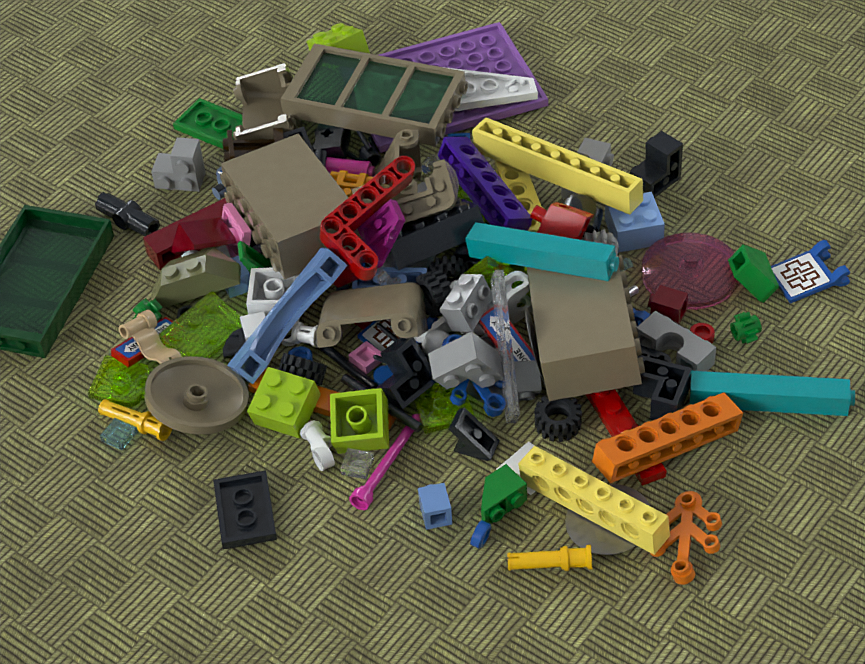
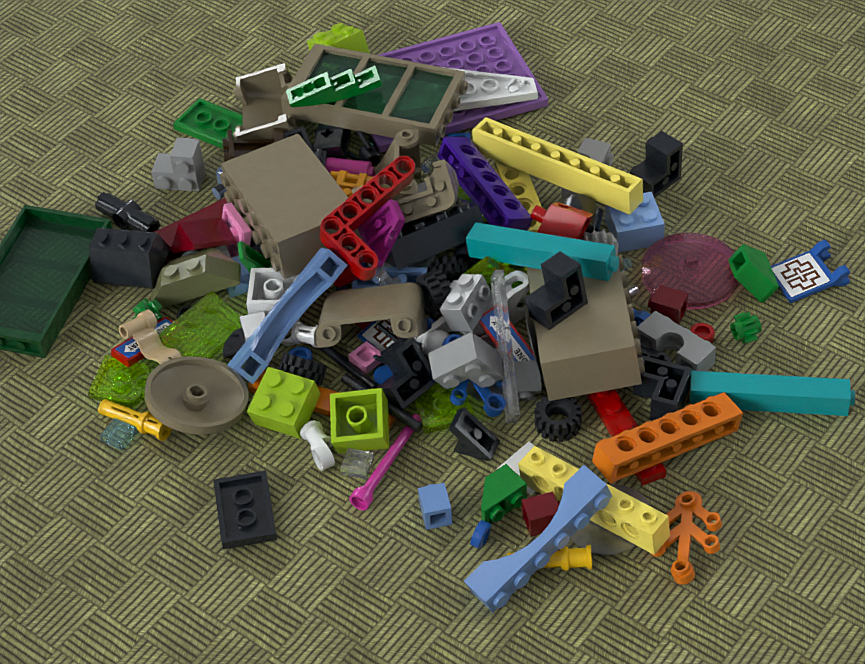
(127, 257): none -> black slope
(325, 89): none -> green slope
(499, 578): none -> medium blue arch
(539, 512): none -> dark red brick
(561, 294): none -> black brick

